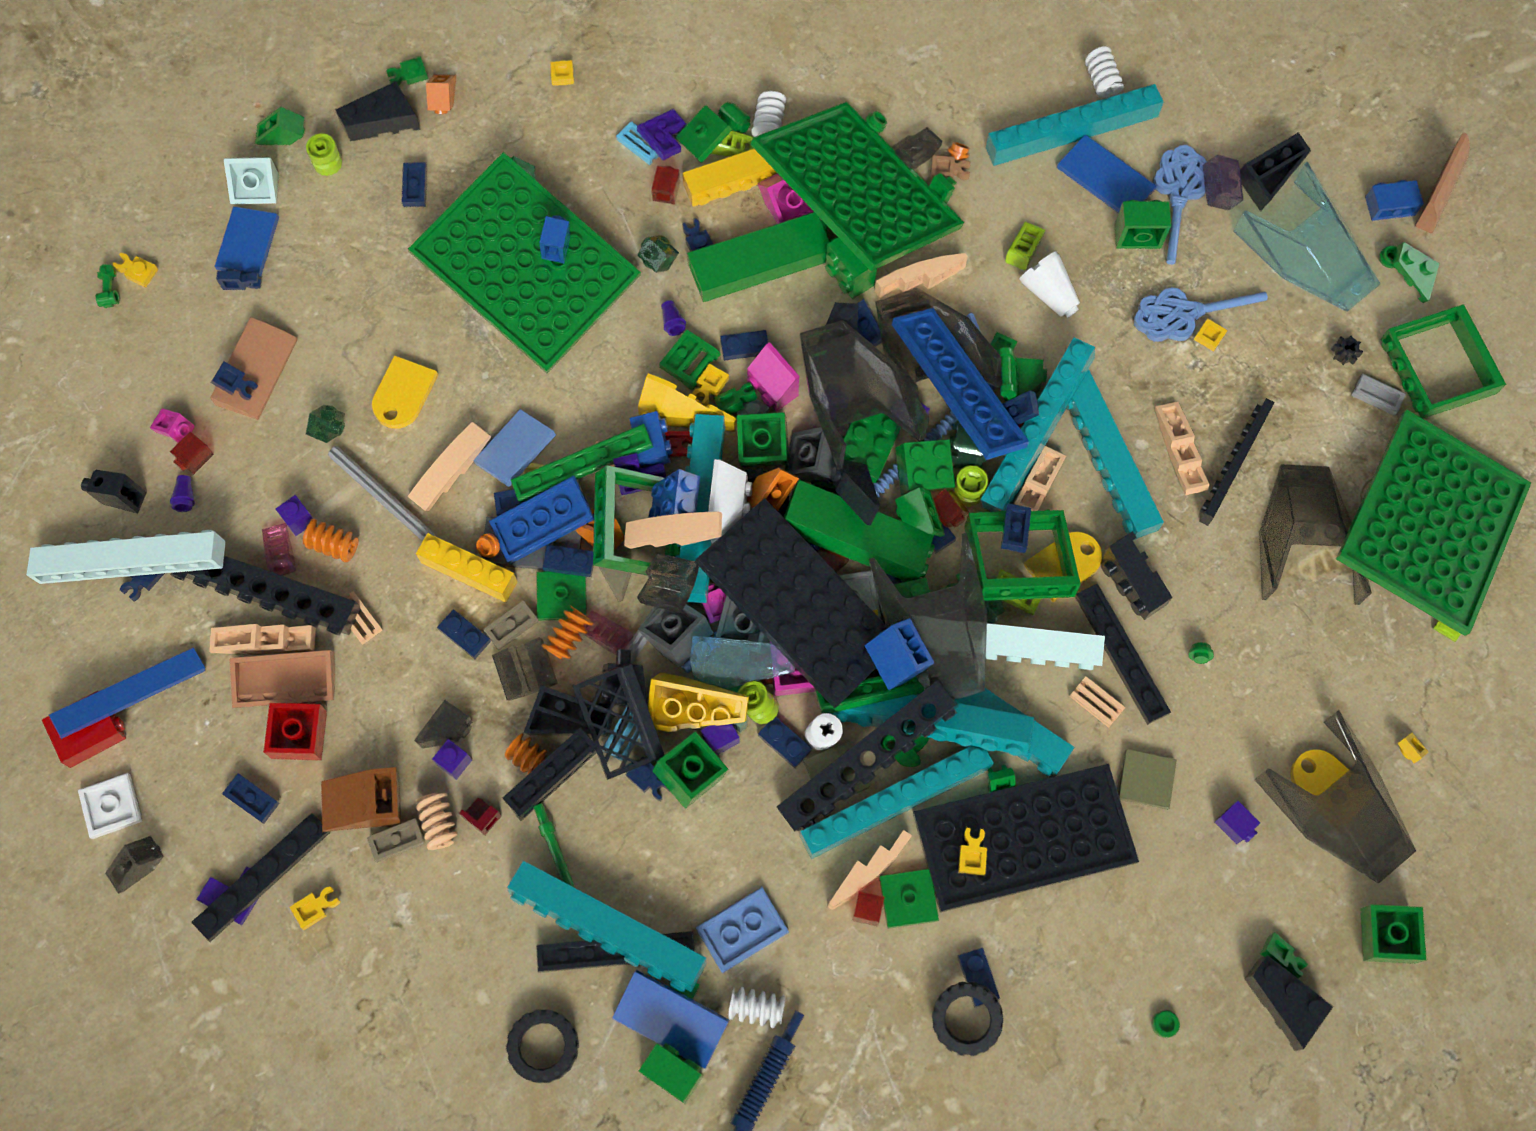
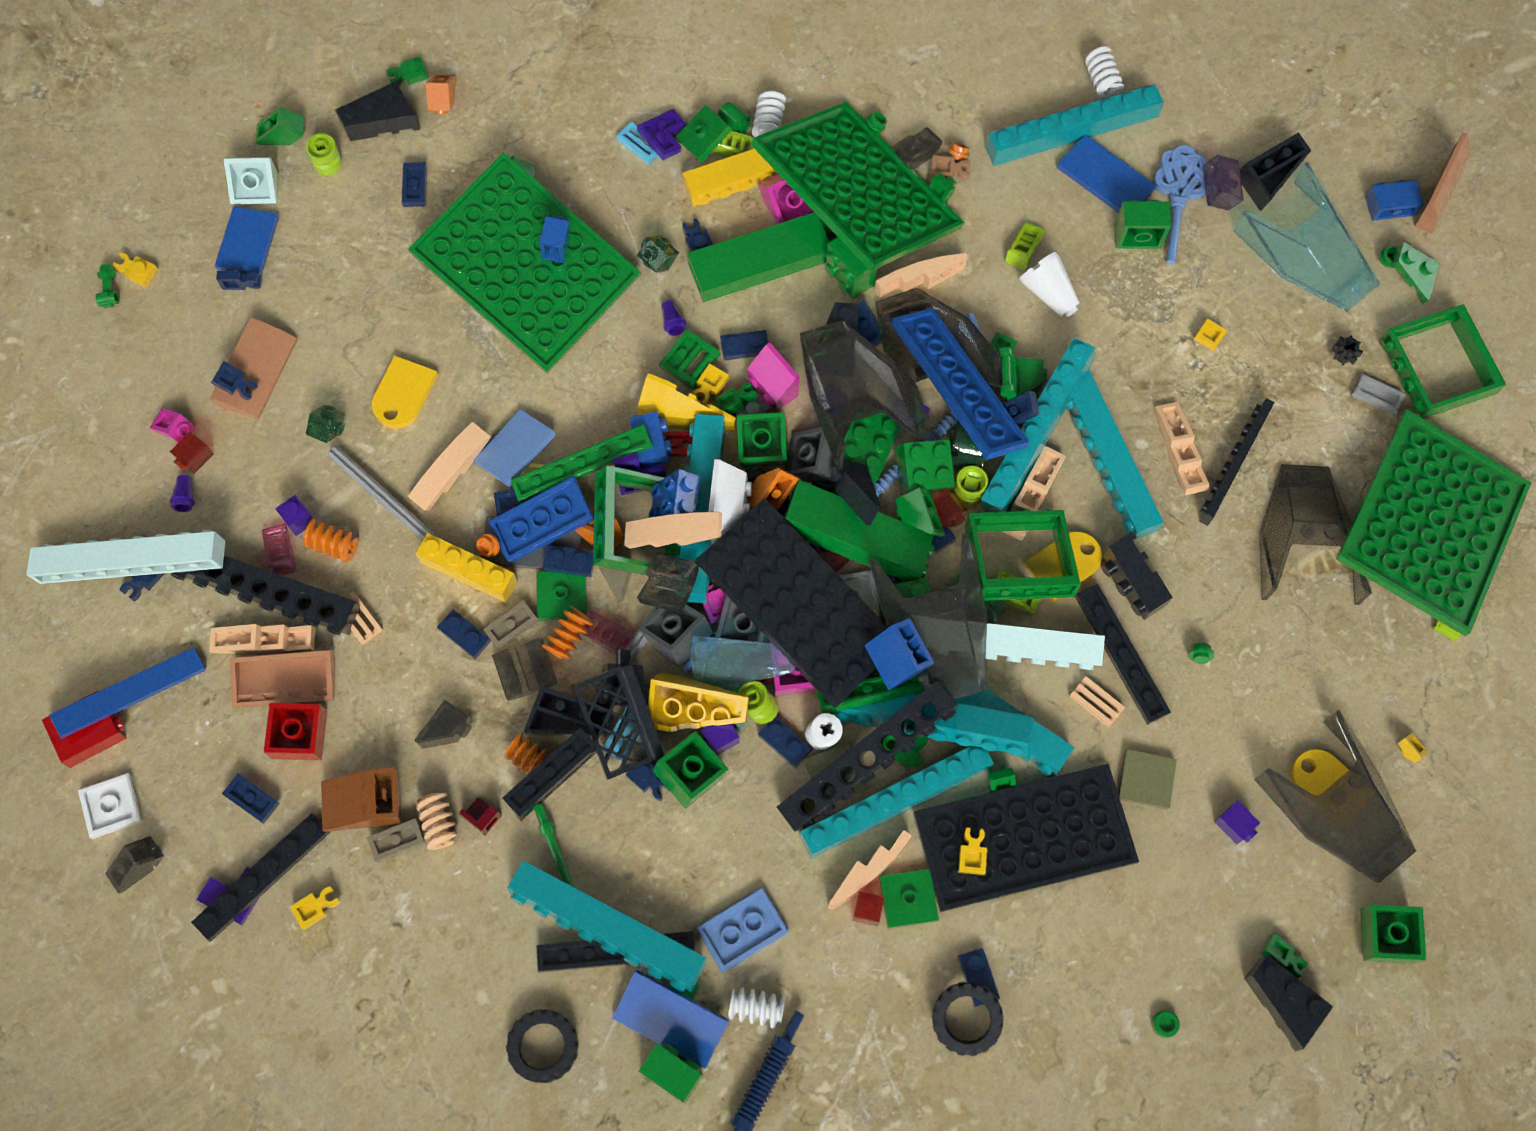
(106, 489): black torso -> none
(452, 759): dark purple brick -> none
(562, 72): yellow plate -> none
(665, 184): clear red brick -> none
(1016, 528): dark blue plate -> none
(1171, 306): medium blue piece -> none

